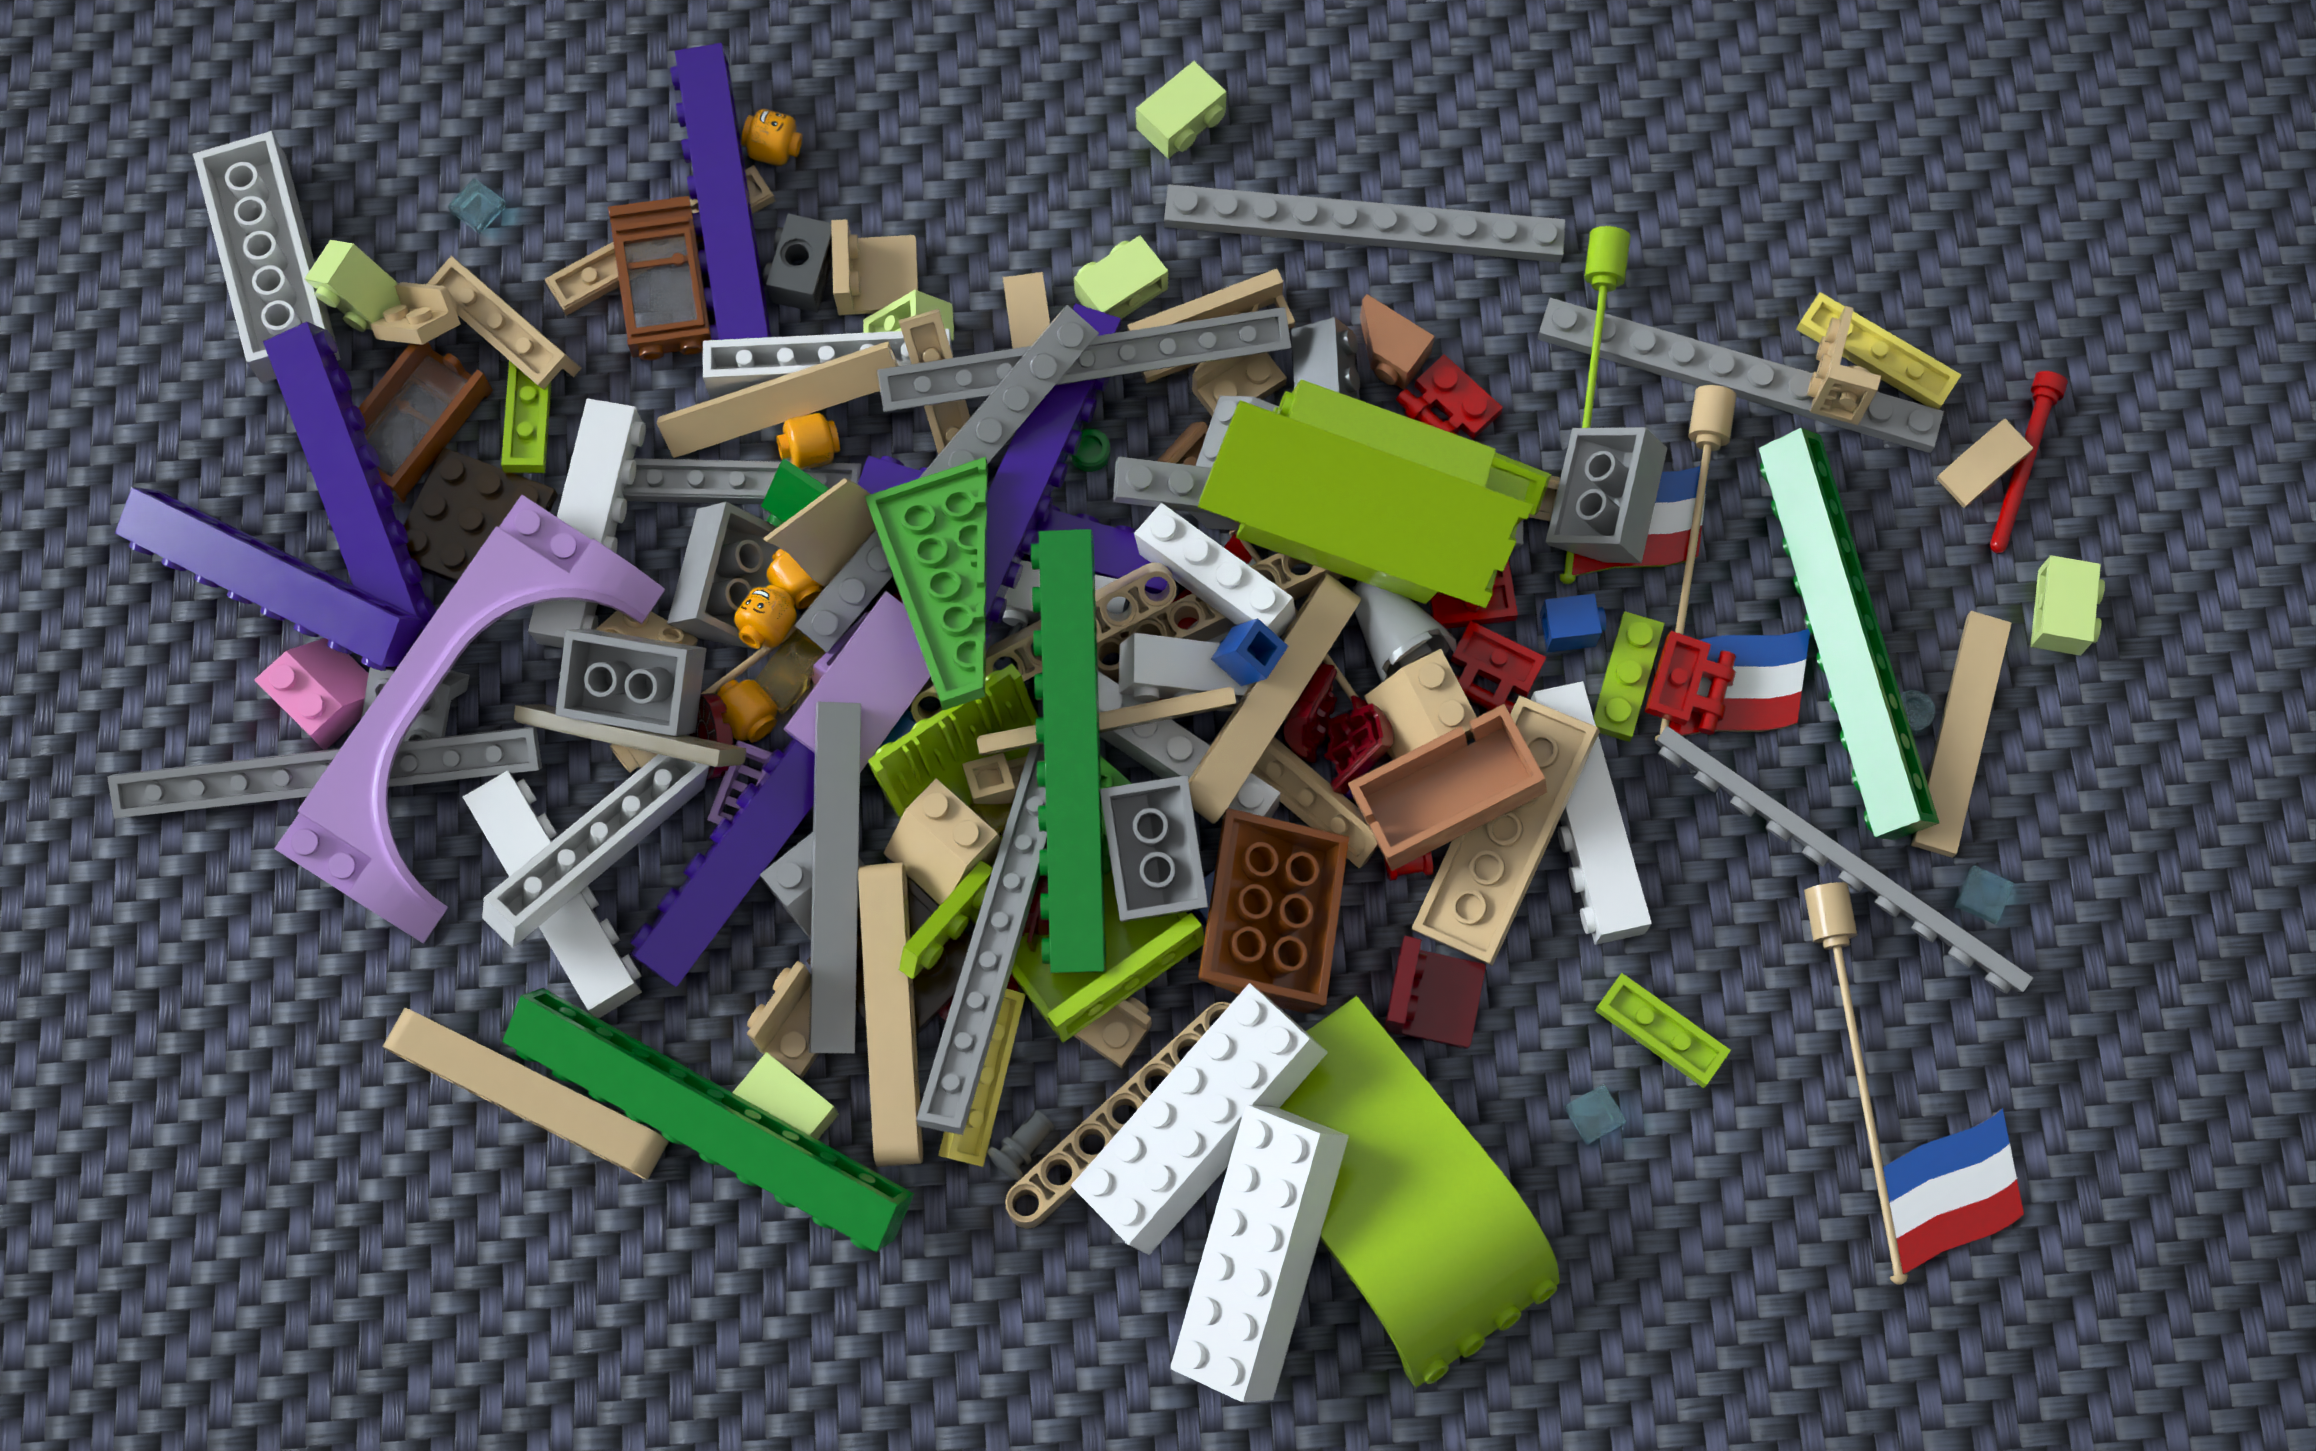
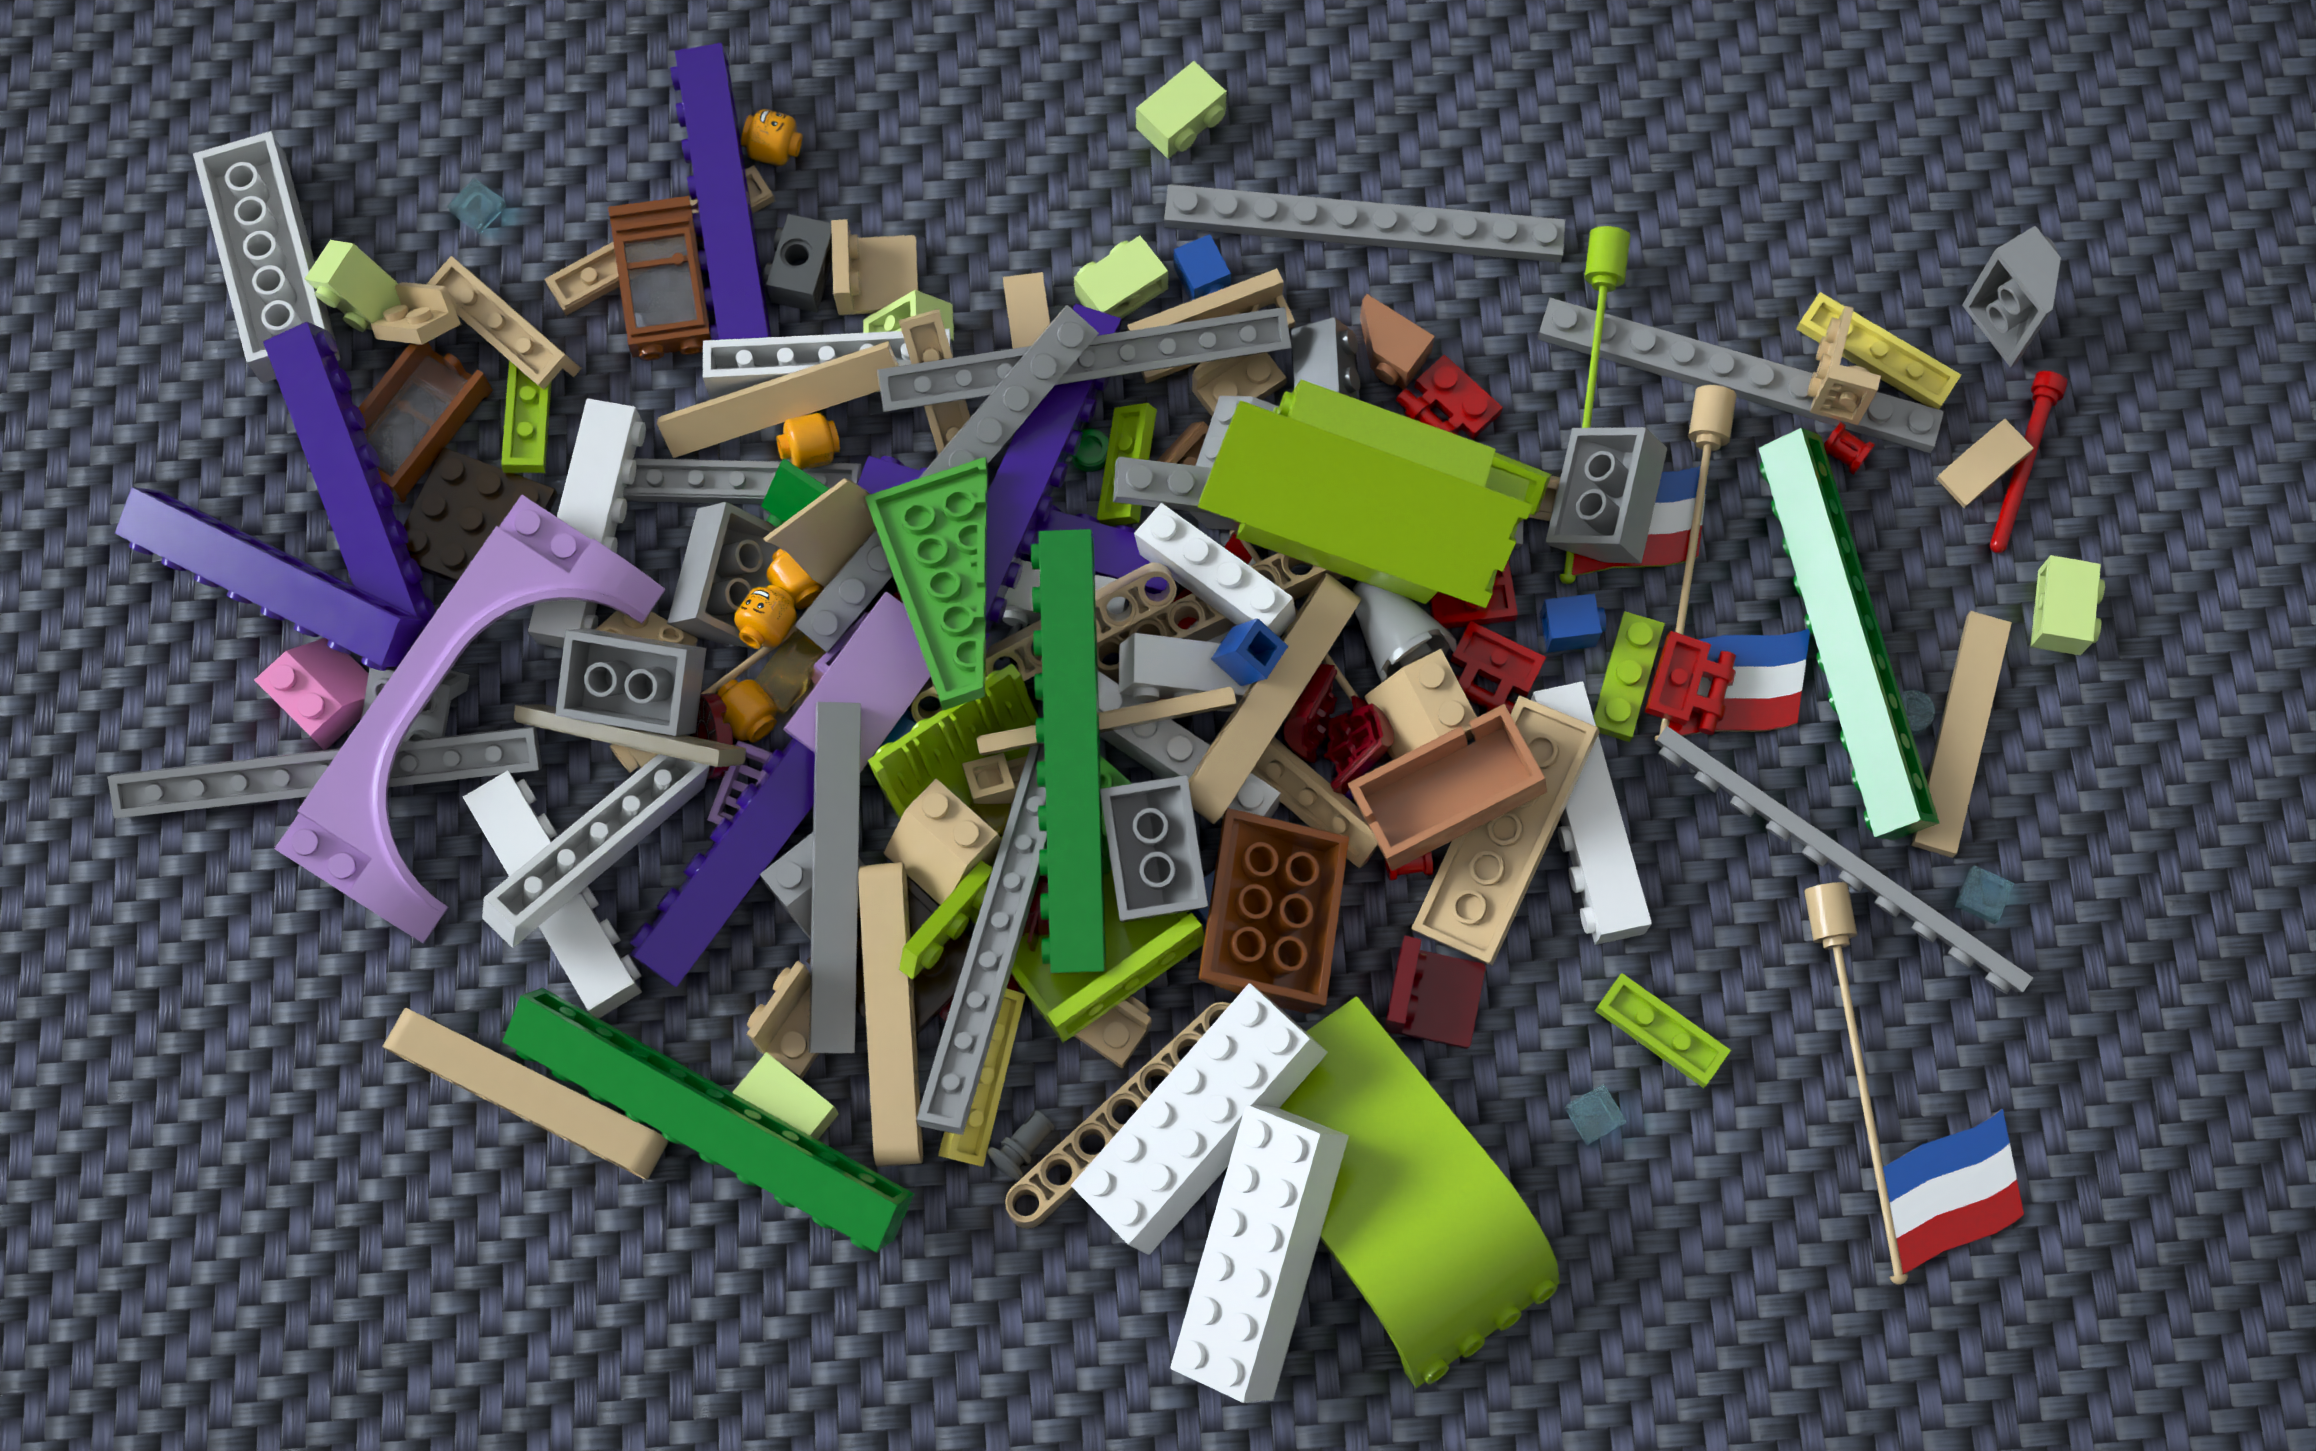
(1129, 438): none -> lime plate
(1201, 267): none -> blue brick
(1848, 448): none -> red bush
(2015, 293): none -> light grey slope

